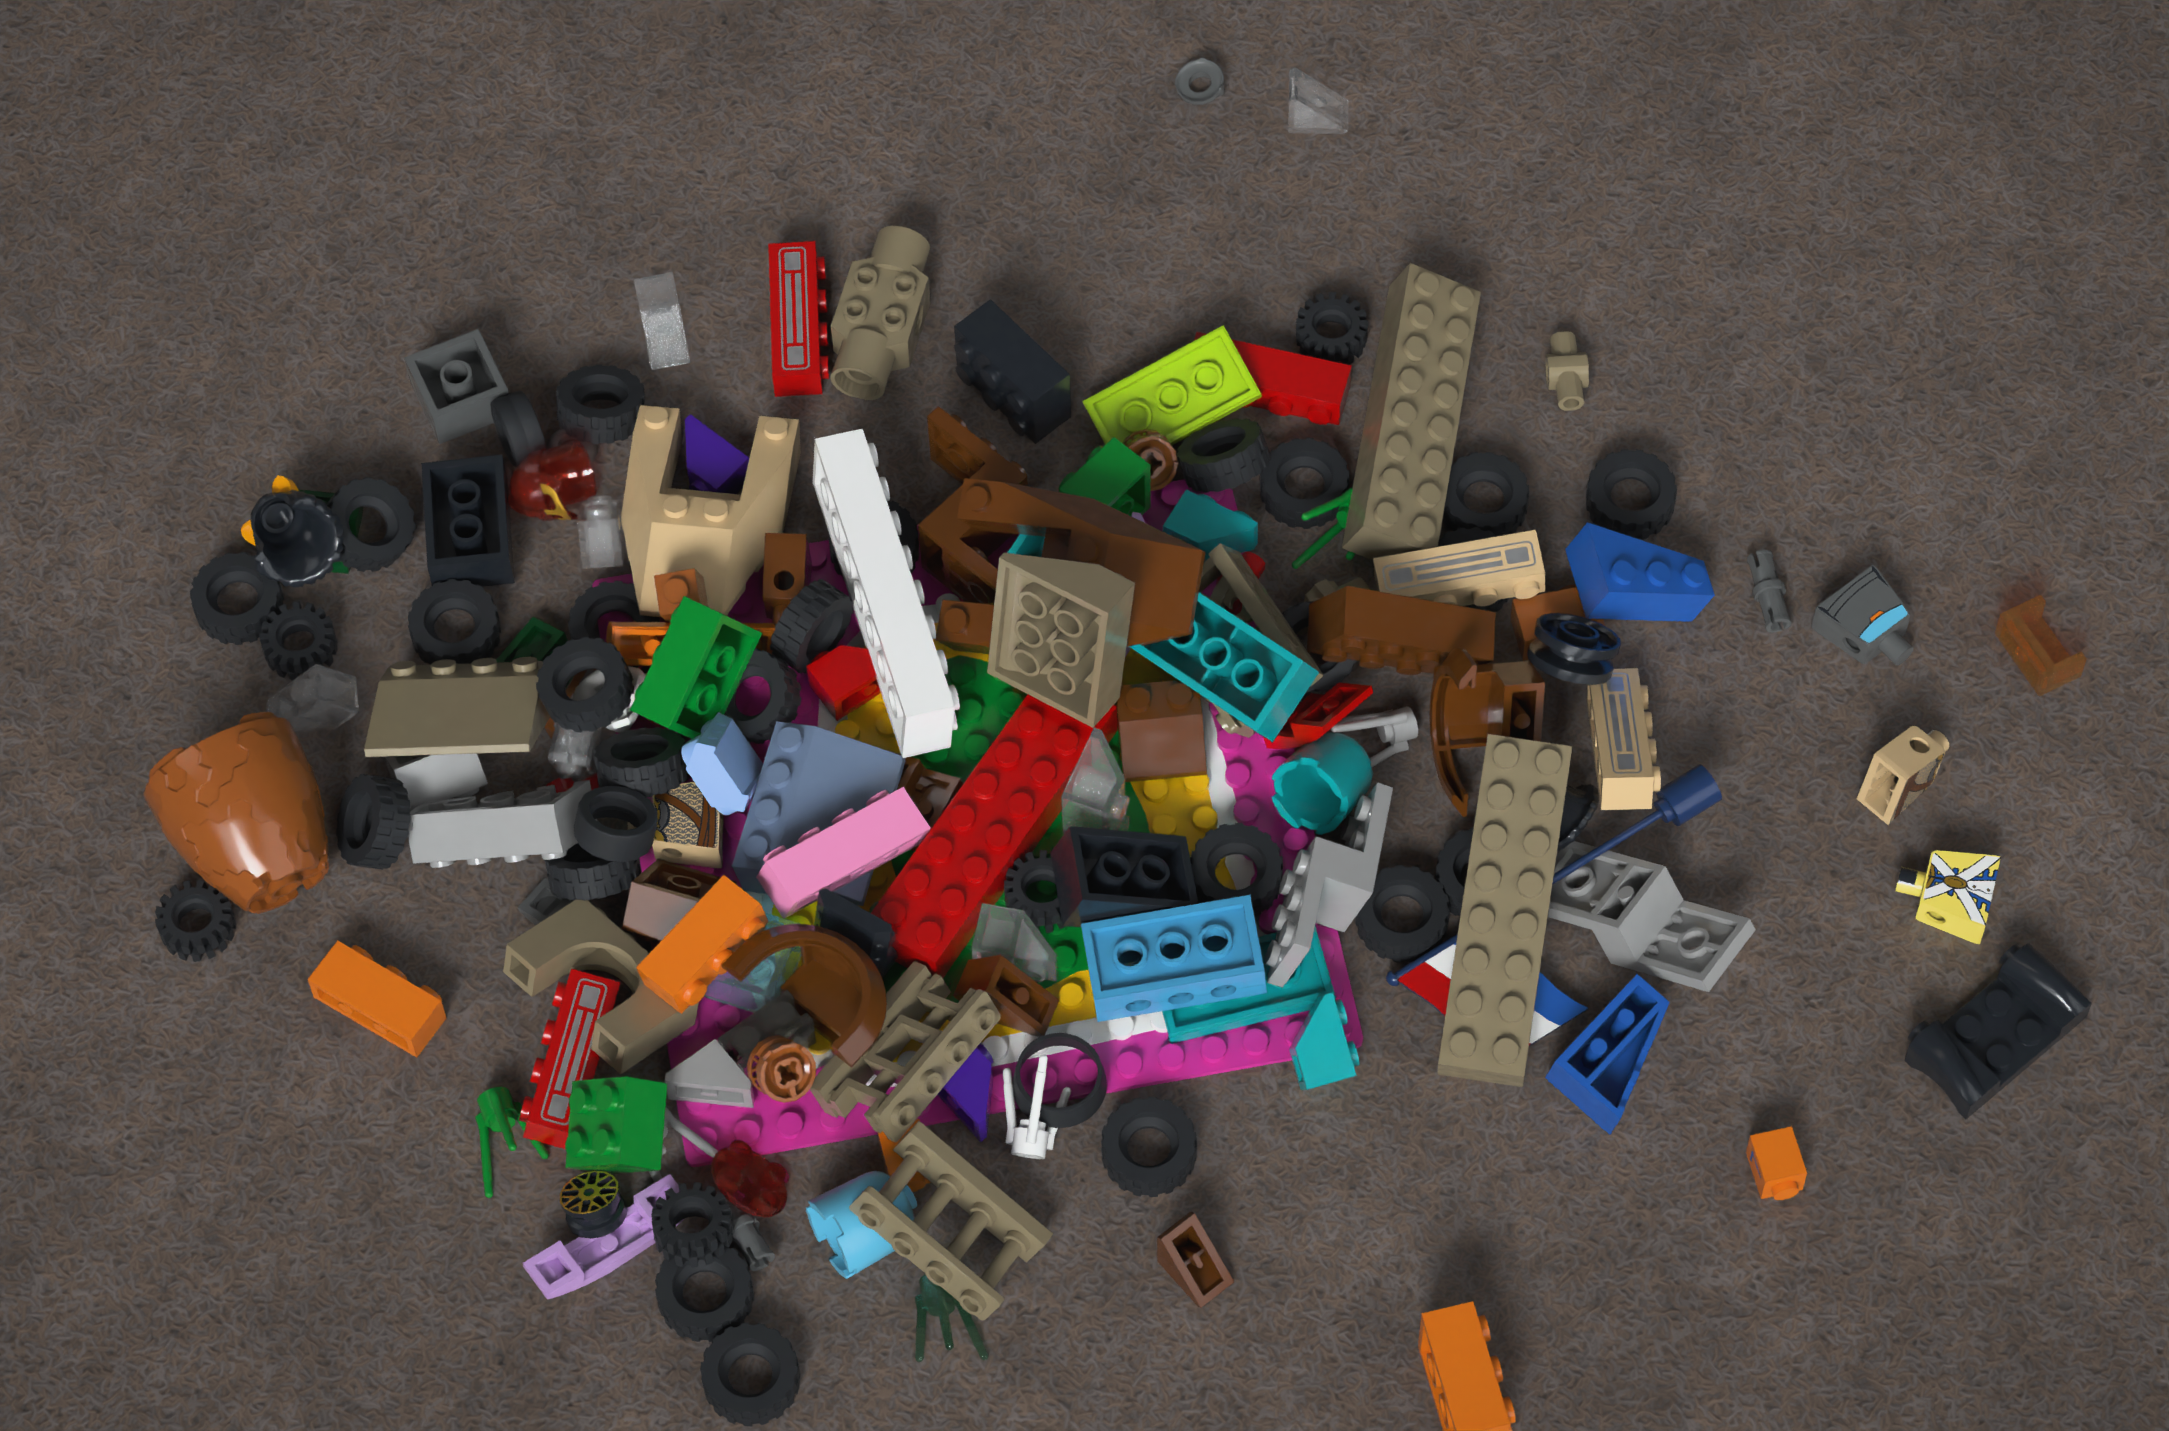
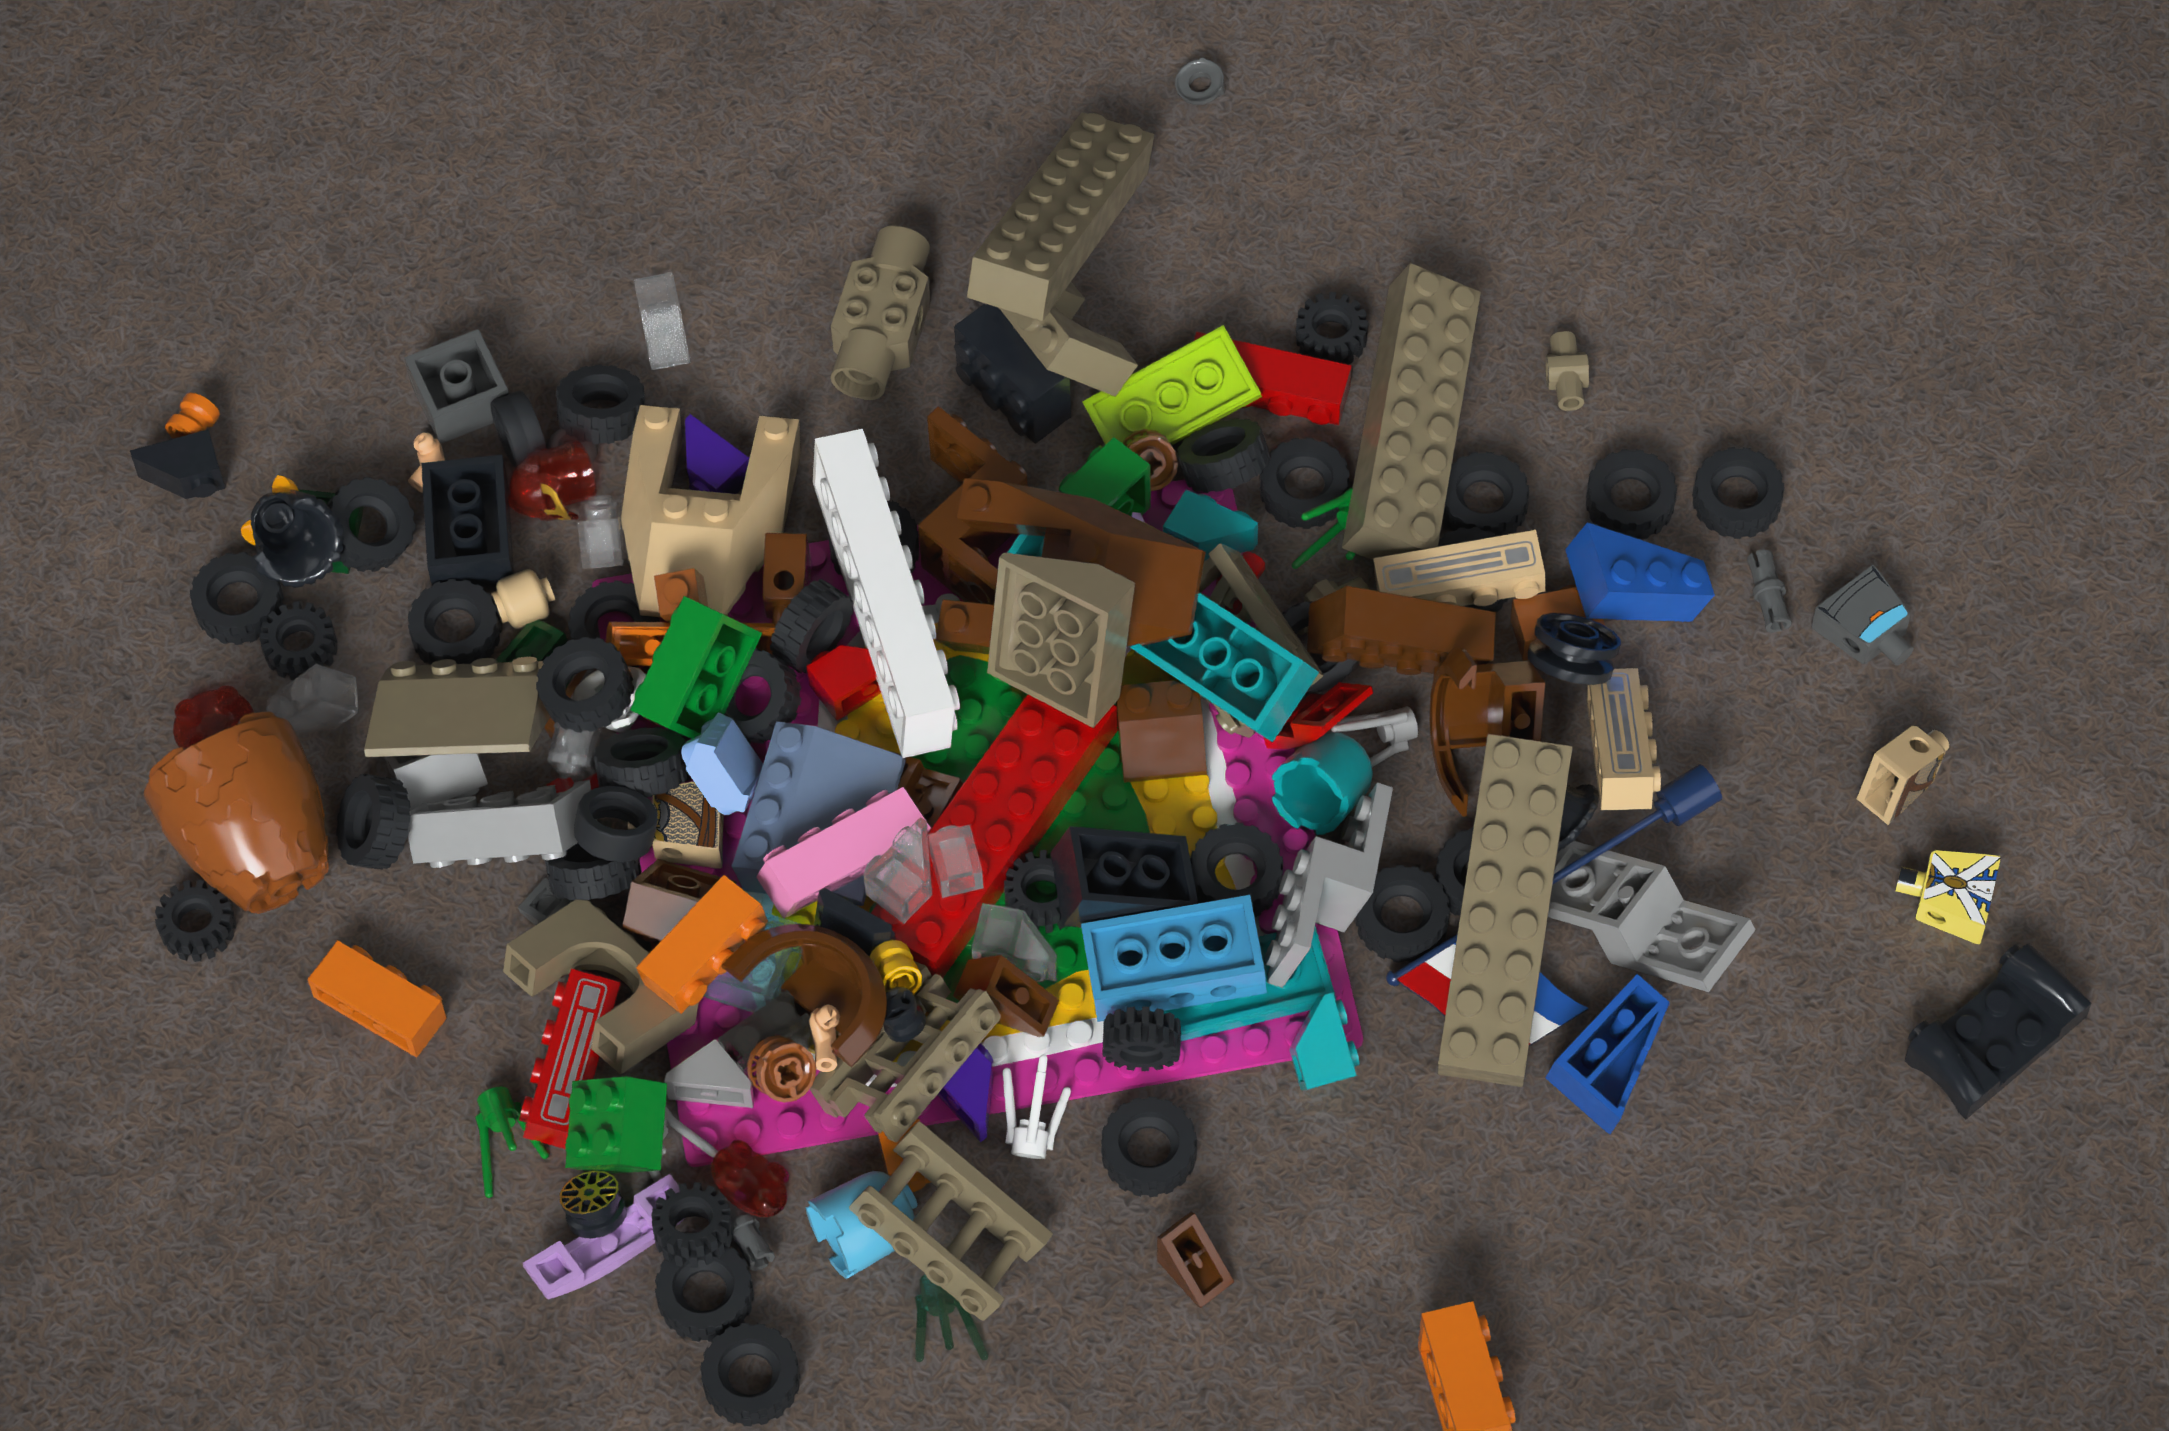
(181, 465): none -> black slope
(195, 416): none -> orange wheel
(208, 715): none -> clear red dish
(428, 451): none -> light nougat arm
(522, 598): none -> tan head
(796, 318): red brick -> none
(823, 1031): none -> light nougat arm
(896, 966): none -> yellow wheel
(902, 874): none -> clear slope
(903, 1015): none -> black wheel
(955, 860): none -> clear brick
(1060, 216): none -> dark tan brick
(1063, 1116): black tyre -> none
(1072, 349): none -> dark tan arch
(1096, 789): clear slope -> none
(1141, 1038): none -> black tyre
(1314, 106): clear slope -> none
(1743, 464): none -> black tyre
(1776, 1163): orange brick -> none
(2037, 648): clear orange panel -> none

